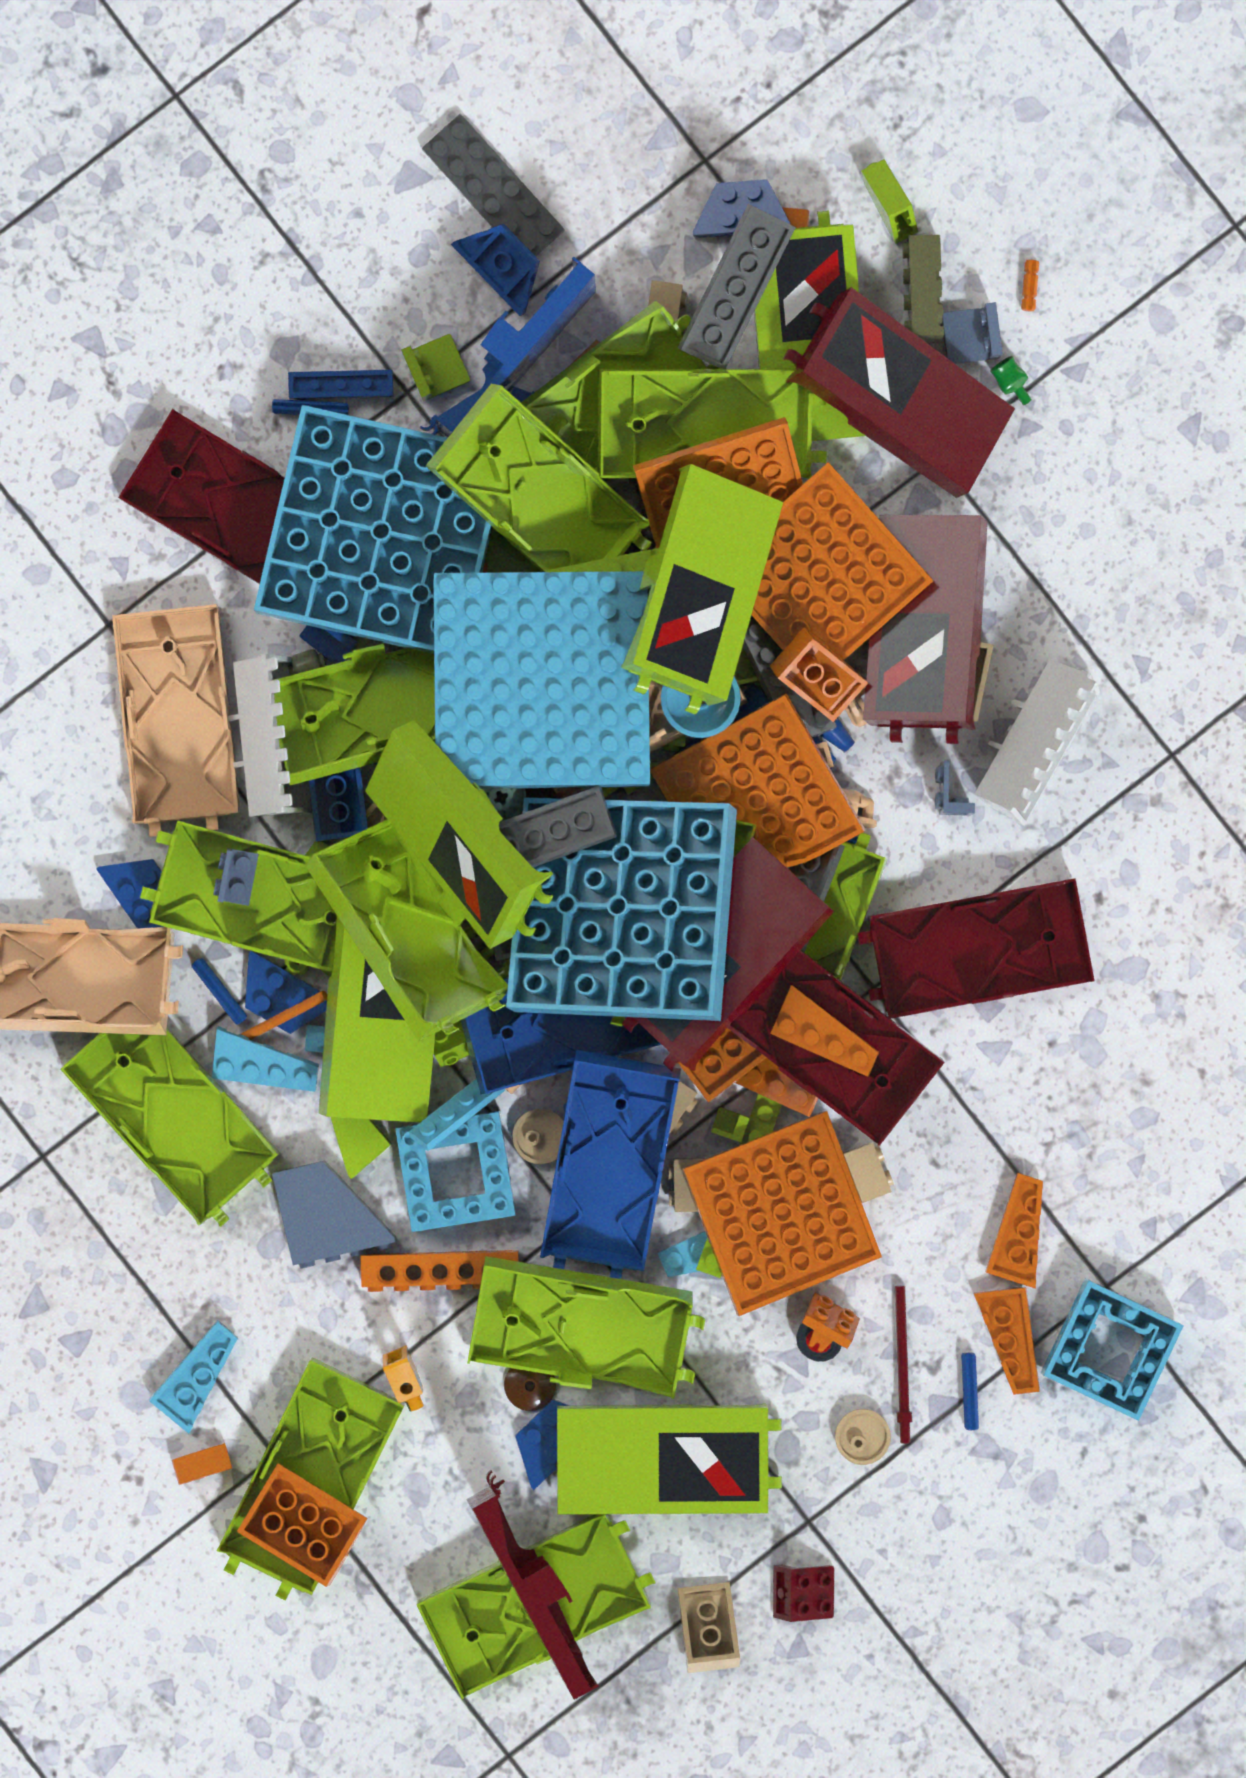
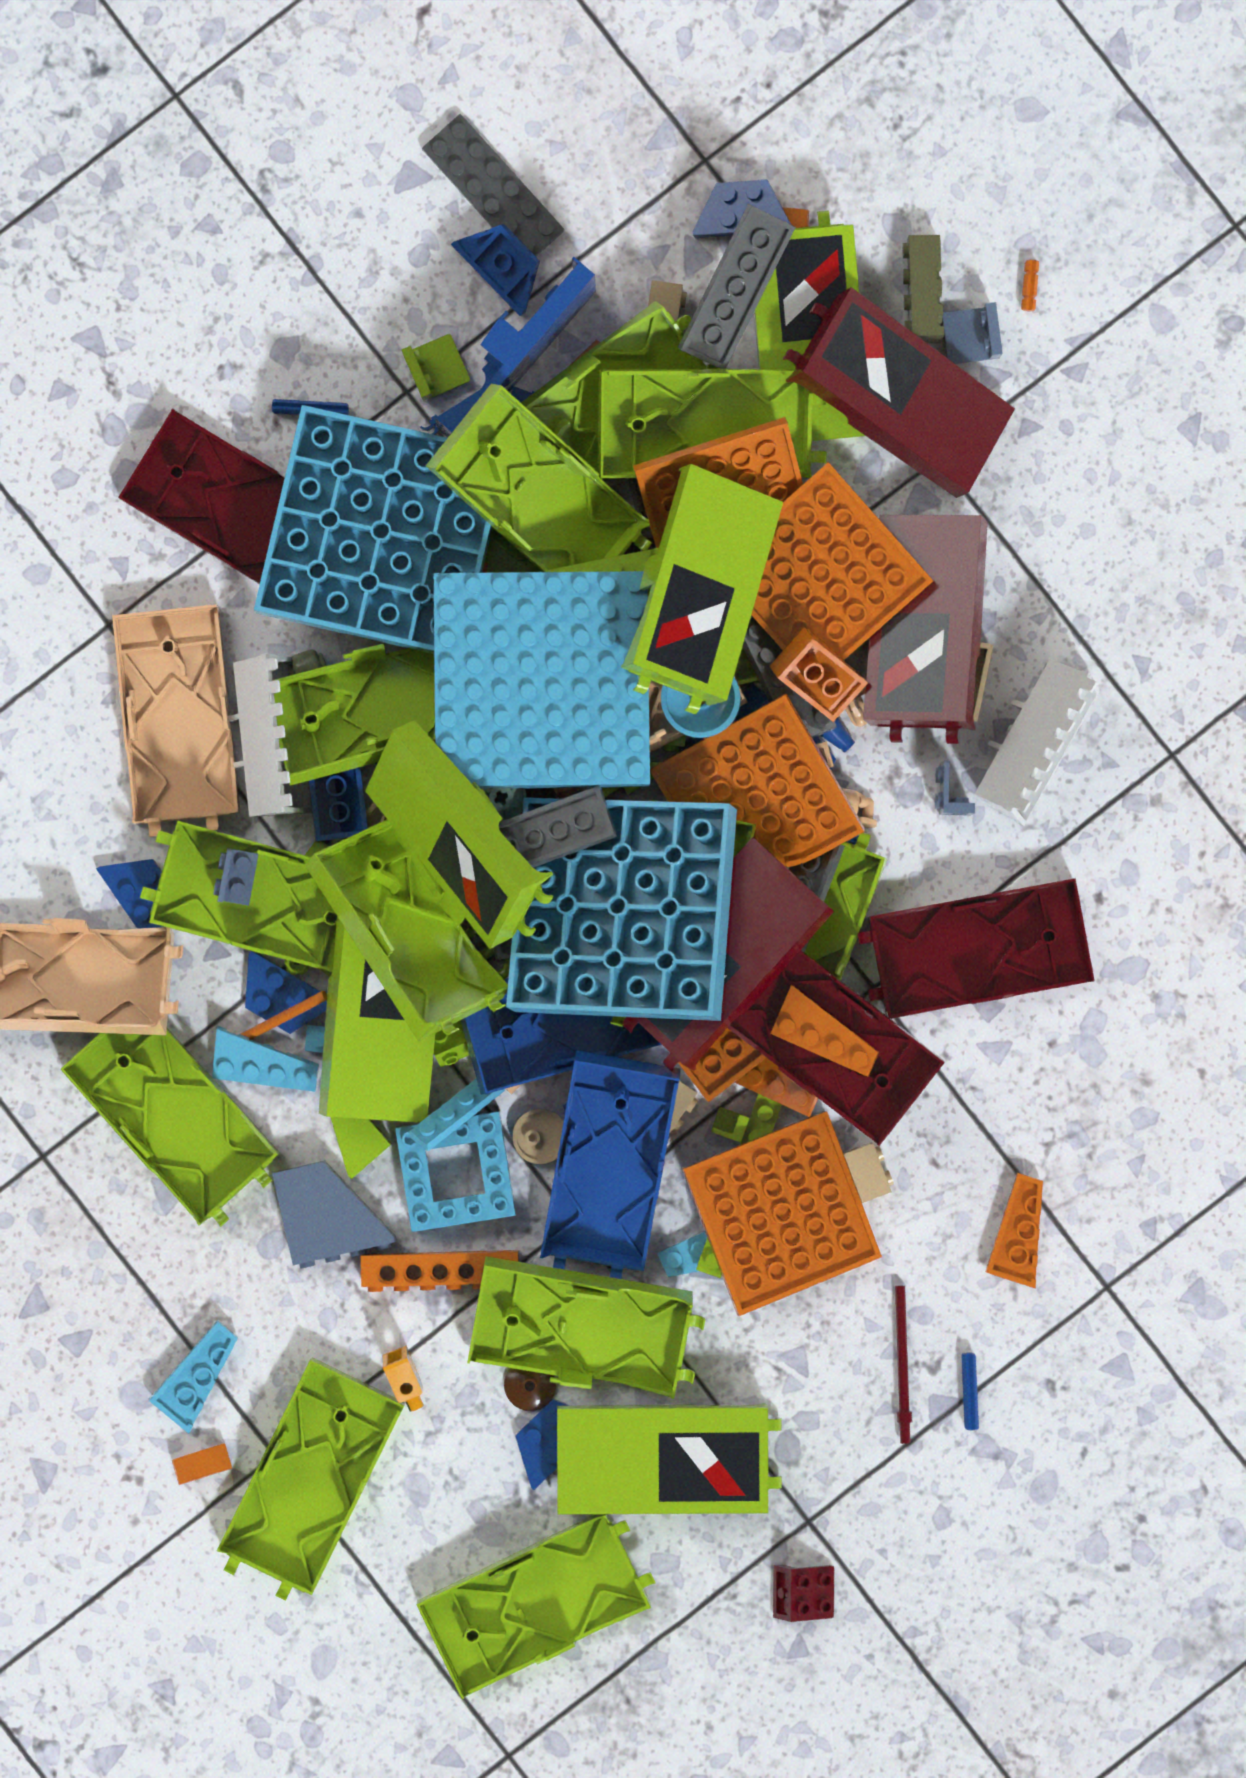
(219, 991): blue axle -> none
(302, 1525): orange slope -> none
(329, 643): blue panel -> none
(340, 384): blue plate -> none
(536, 1589): dark red piece -> none
(681, 1196): tan brick -> none
(708, 1627): tan slope -> none
(825, 1329): orange plate -> none
(862, 1436): tan piece -> none
(890, 200): lime slope -> none
(1010, 1328): orange wing -> none
(1011, 379): green piece -> none
(1159, 1340): medium azure brick -> none

